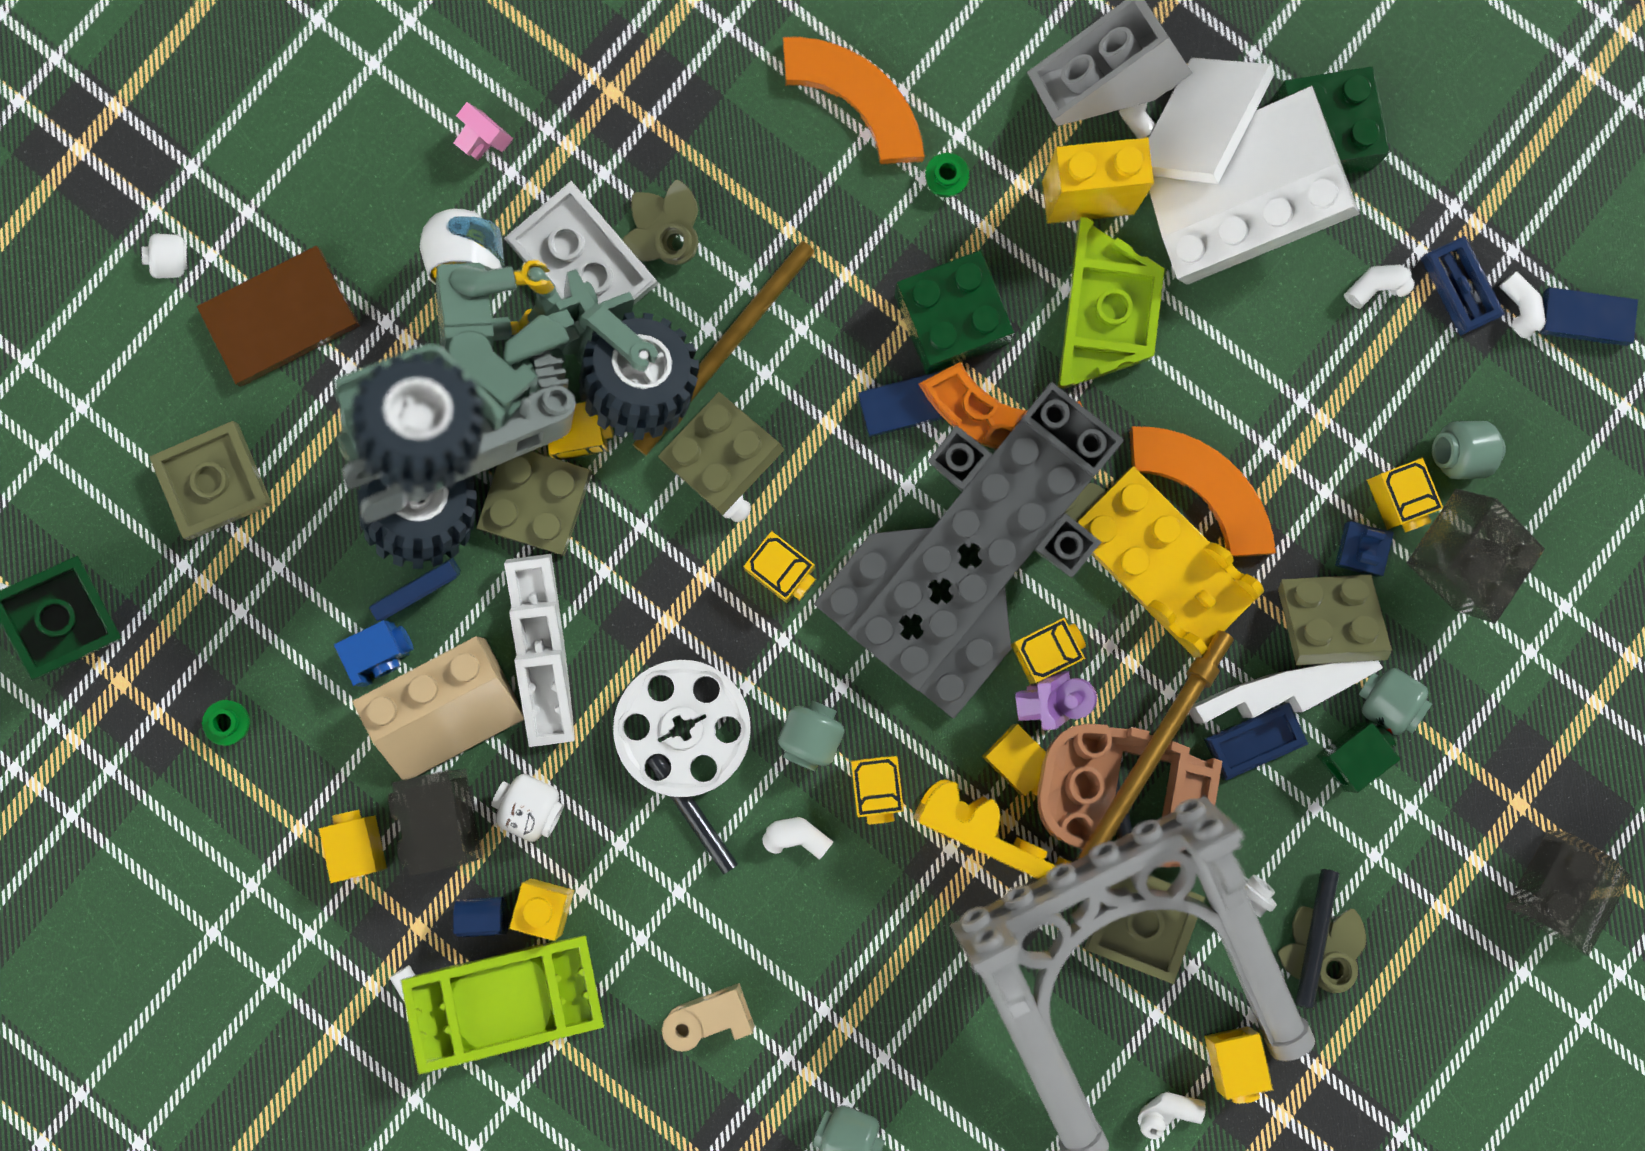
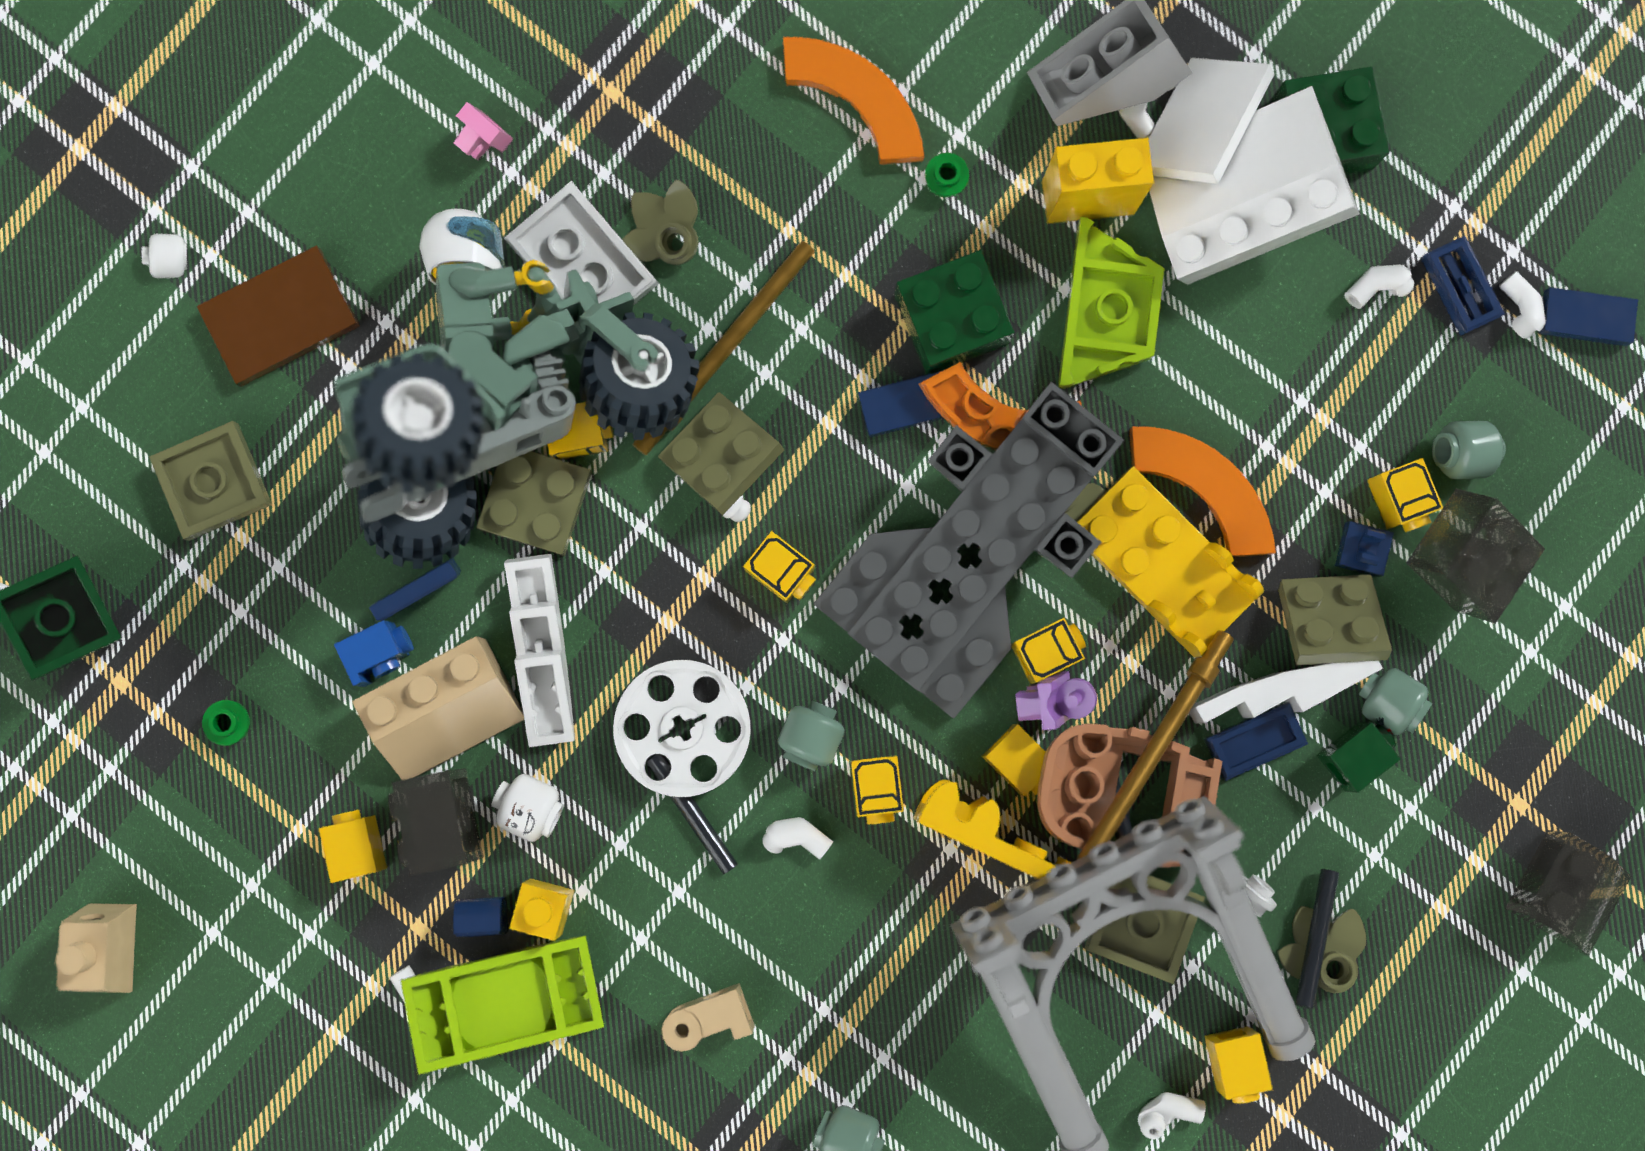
(97, 949): none -> tan torso

